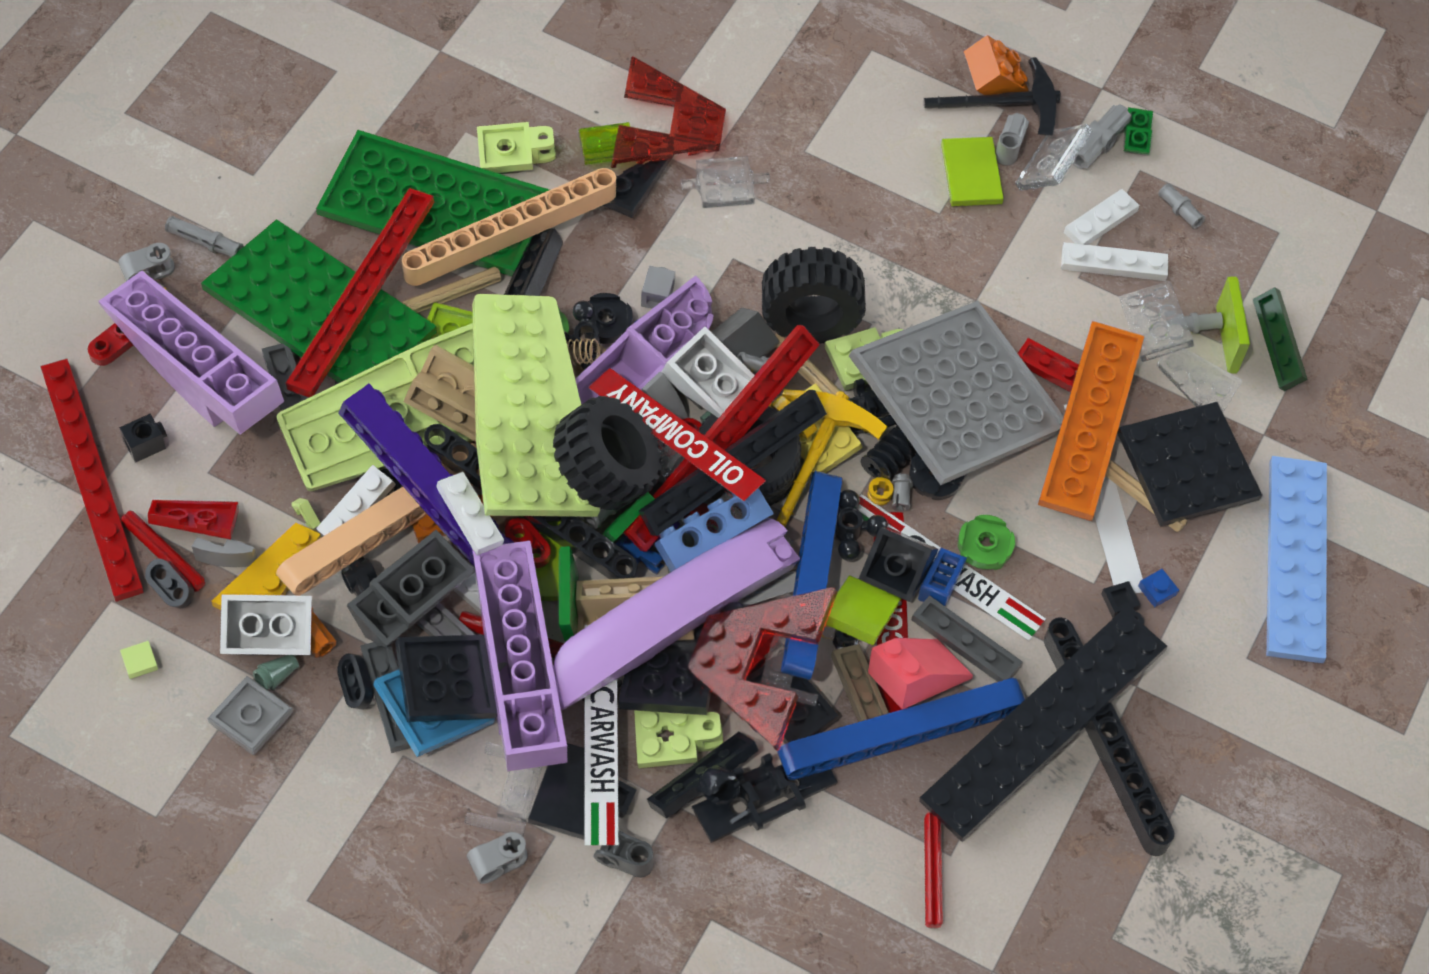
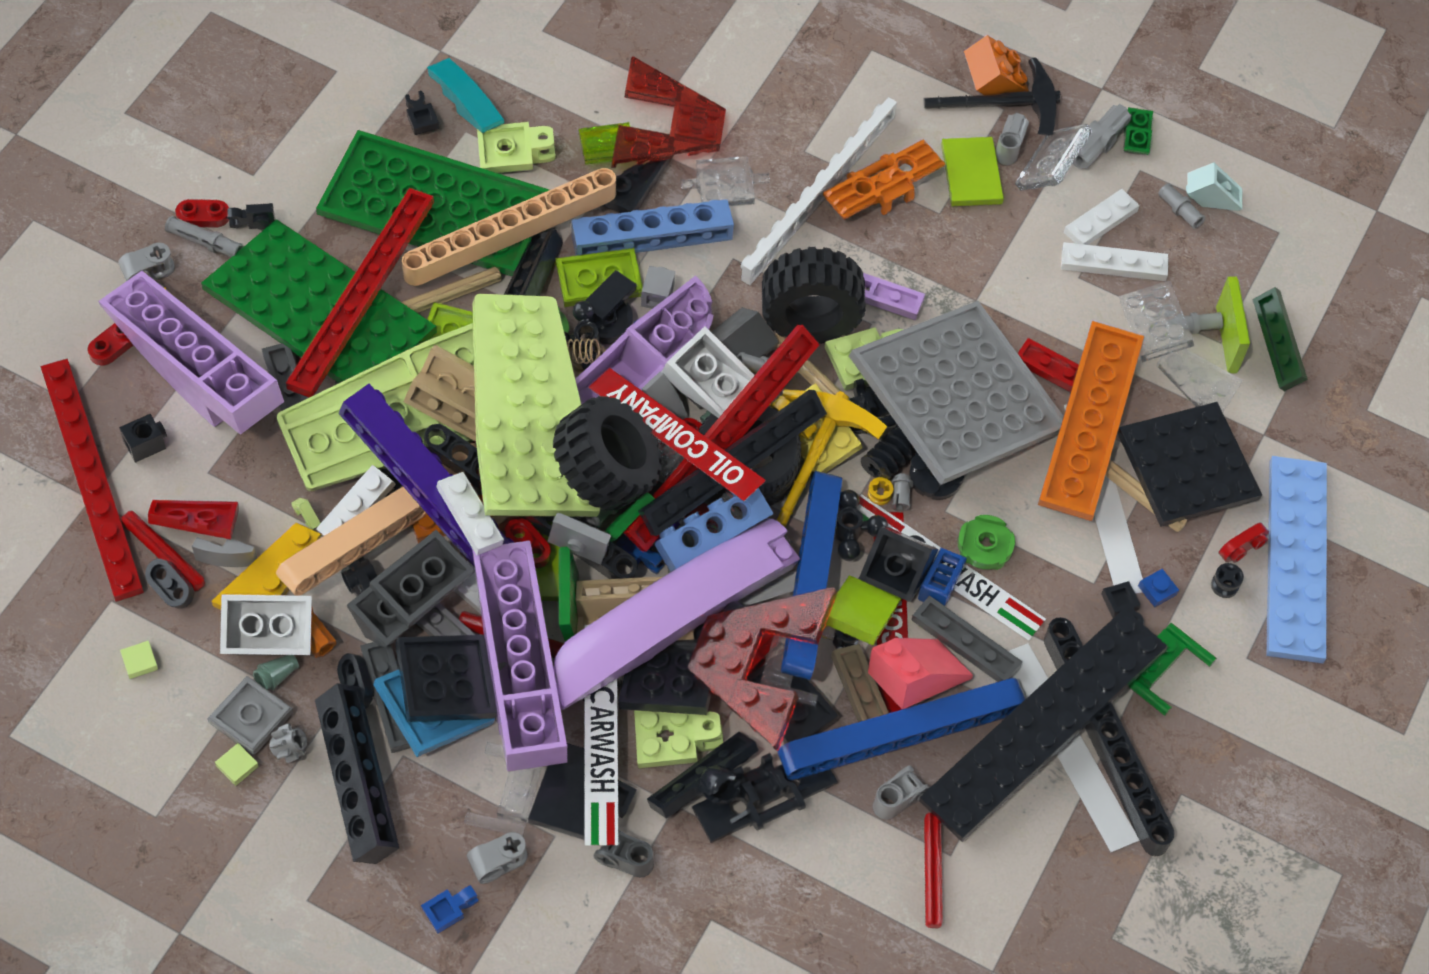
(202, 212): none -> red plate
(236, 764): none -> yellowish green tile
(255, 216): none -> black plate
(288, 743): none -> light grey gear
(356, 774): none -> black brick
(421, 115): none -> black plate
(446, 909): none -> blue plate
(466, 95): none -> teal slope
(579, 537): none -> light grey plate
(585, 273): none -> lime tile
(611, 295): none -> black tile
(698, 225): none -> medium blue brick
(813, 196): none -> white plate
(861, 191): none -> orange piece
(892, 297): none -> lavender plate
(902, 789): none -> light grey piece
(1081, 766): none -> white sticker
(1176, 643): none -> green plate
(1214, 188): none -> light aqua slope
(1230, 573): none -> black wheel
(1238, 546): none -> red plate

